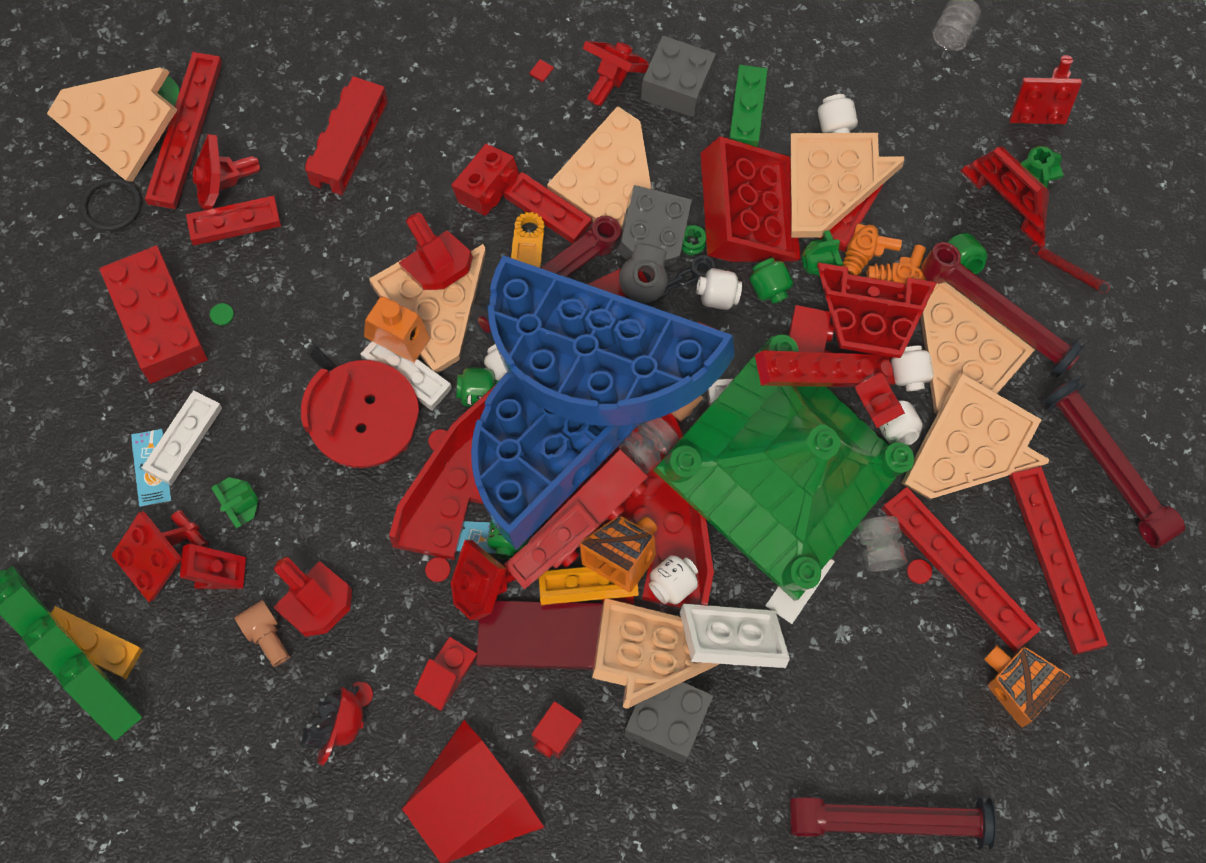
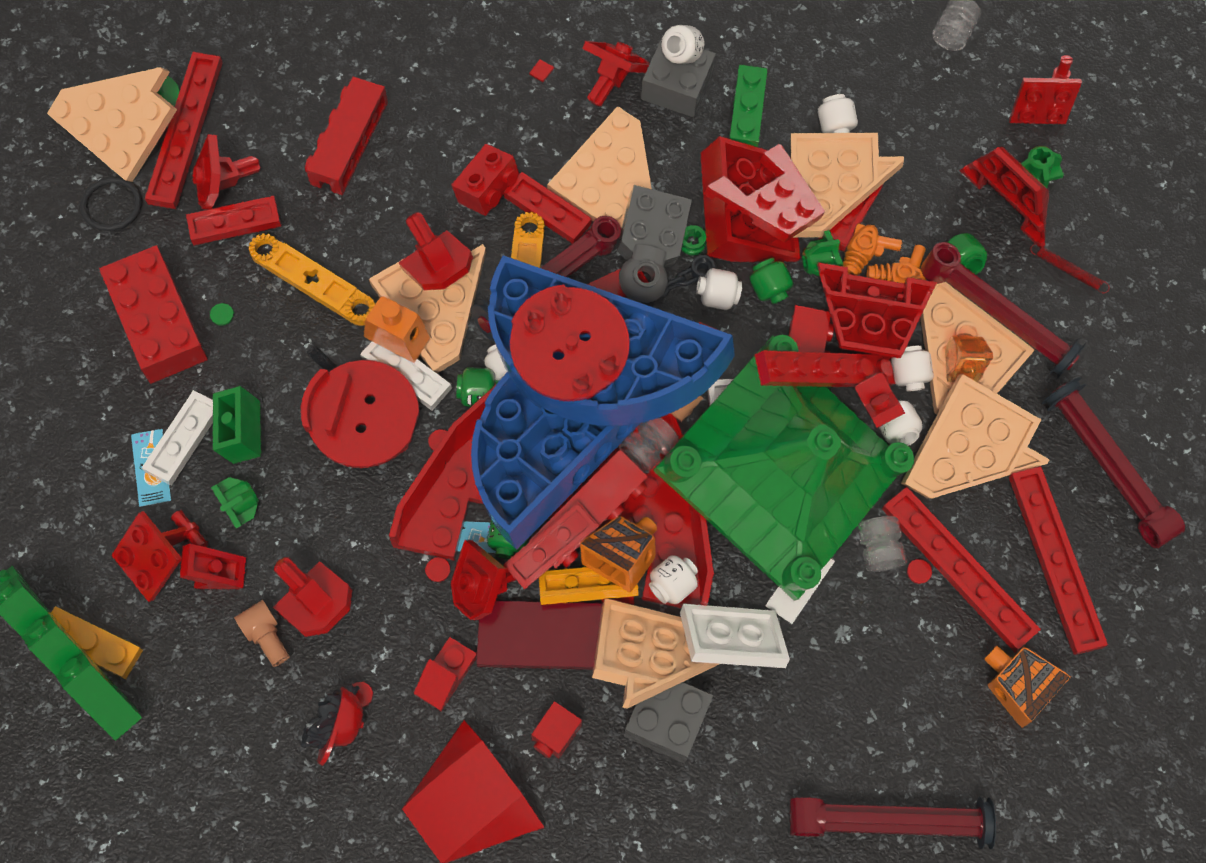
(236, 425): none -> green brick
(295, 267): none -> light orange piece
(554, 323): none -> red piece
(682, 44): none -> white head
(779, 207): none -> wing
(967, 356): none -> clear orange slope

